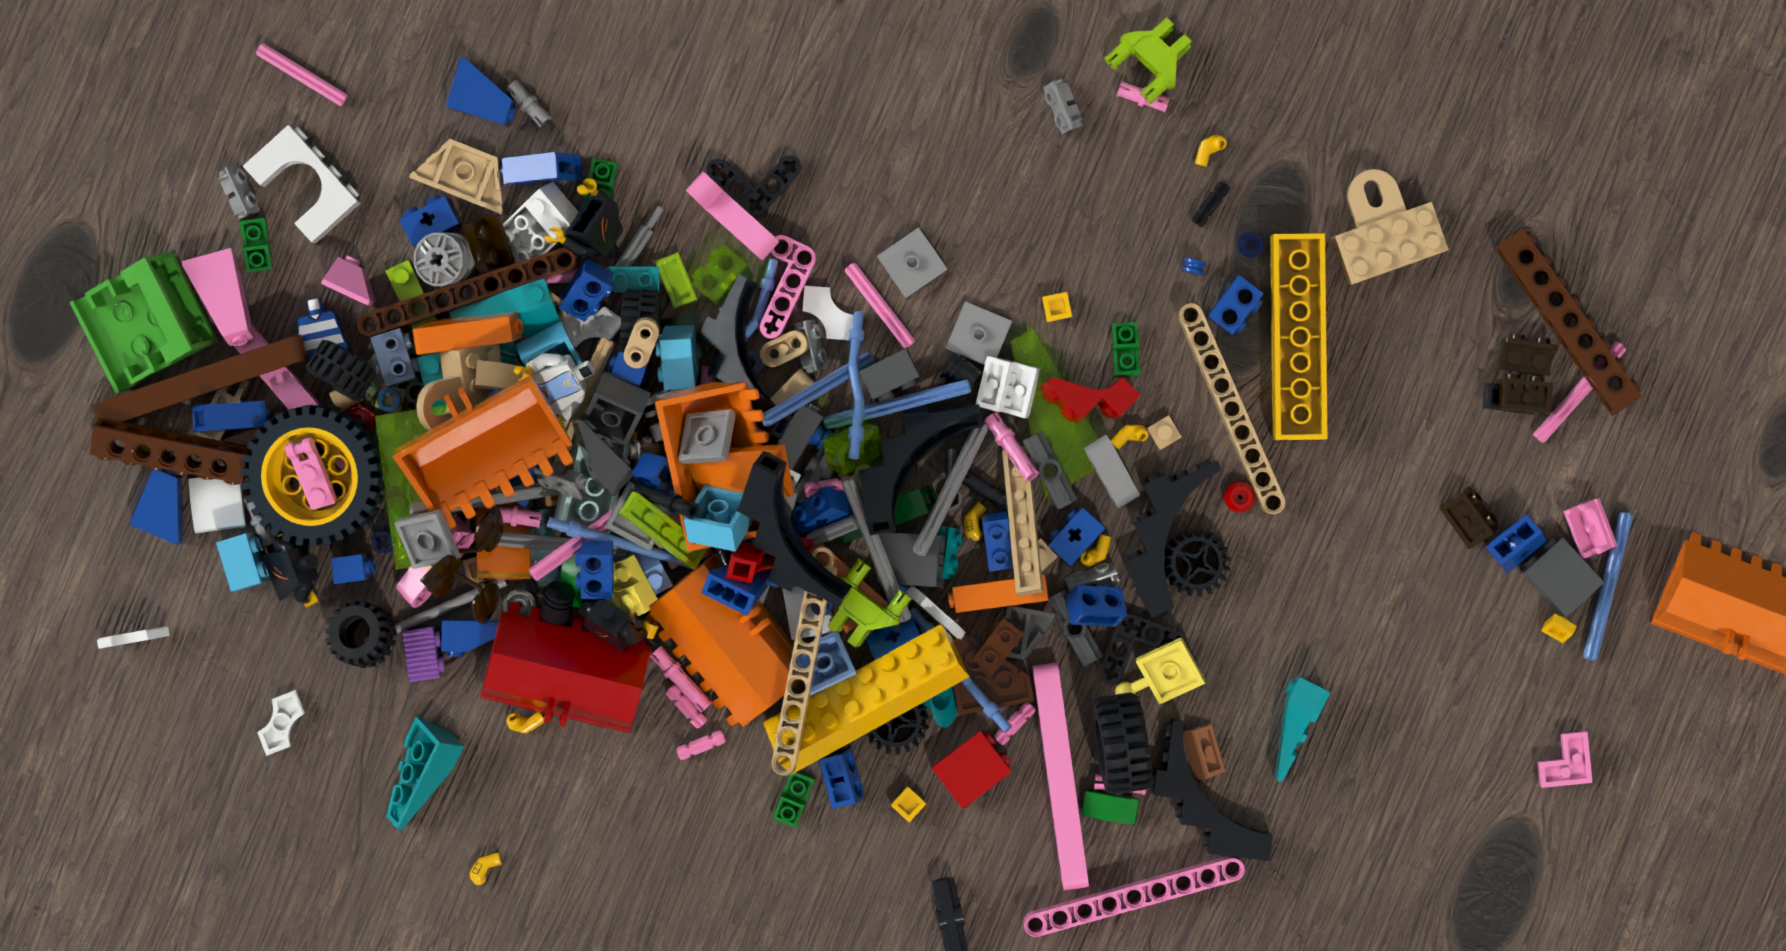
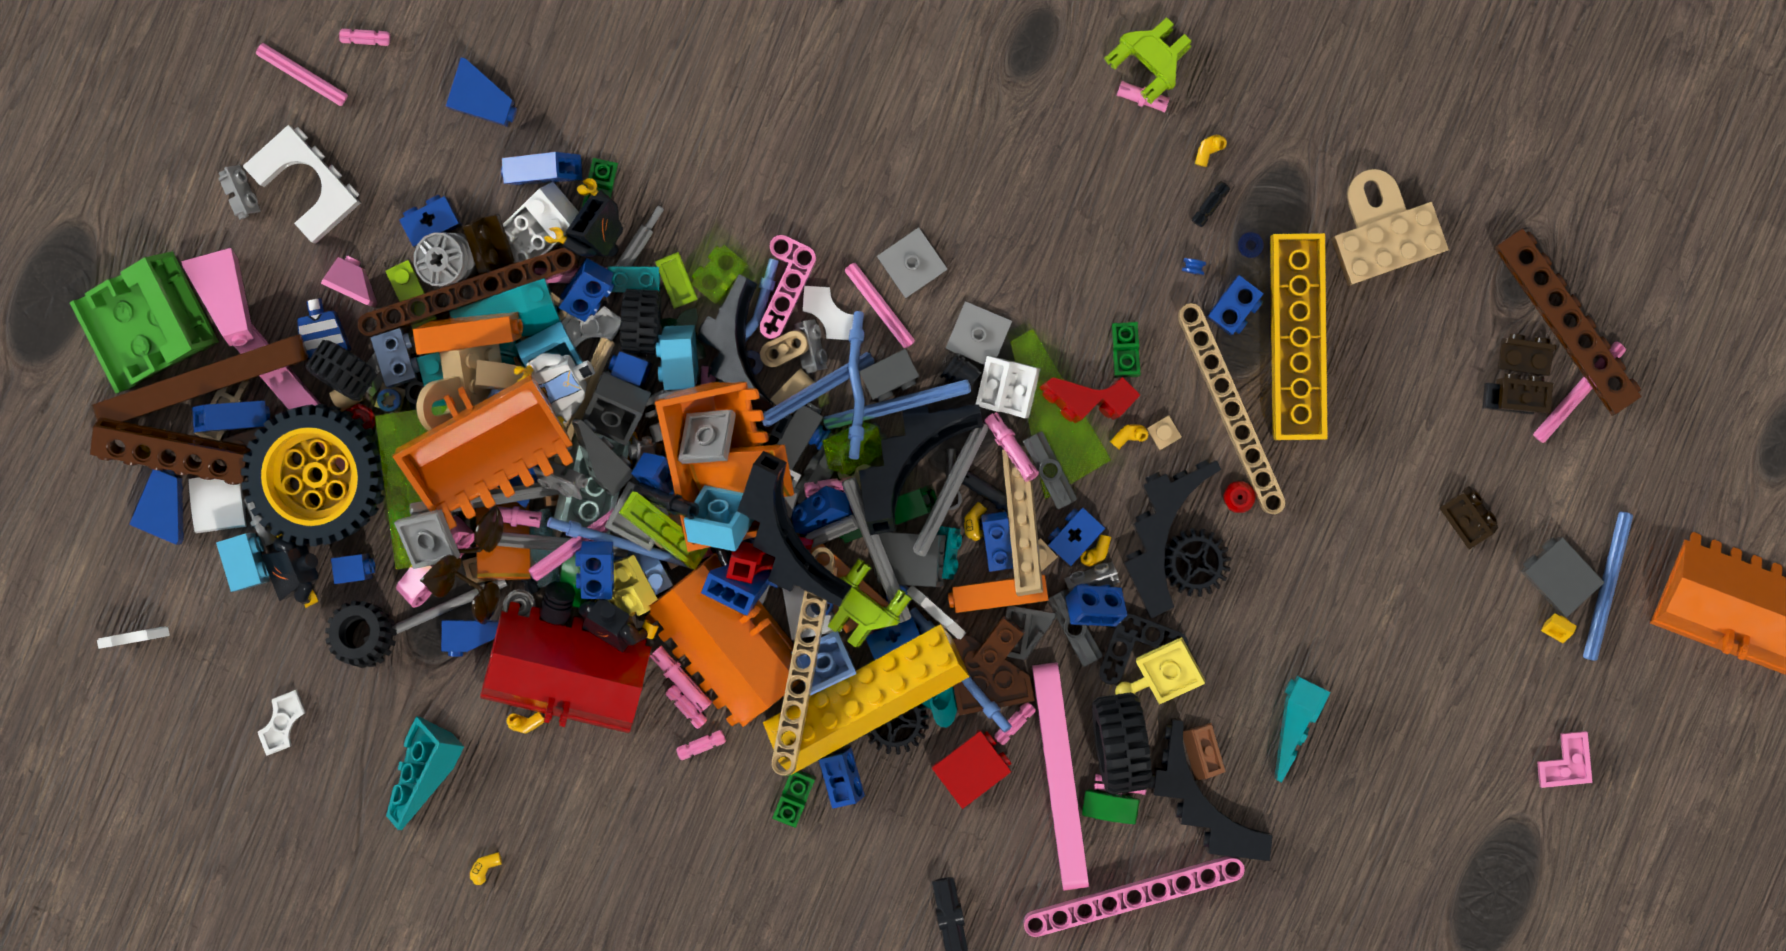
(256, 244): green slope -> none
(311, 473): bright pink plate -> none
(366, 37): none -> bright pink axle
(376, 542): clear blue bush -> none
(423, 654): medium lavender brick -> none
(464, 174): tan wing -> none
(528, 103): light grey pin -> none
(640, 343): tan plate -> none
(732, 216): bright pink beam -> none
(749, 191): black beam -> none
(908, 804): yellow plate -> none
(1057, 95): light grey hinge -> none
(1057, 307): yellow plate -> none
(1111, 471): light grey beam -> none
(1516, 544): blue brick -> none
(1590, 528): bright pink hinge -> none

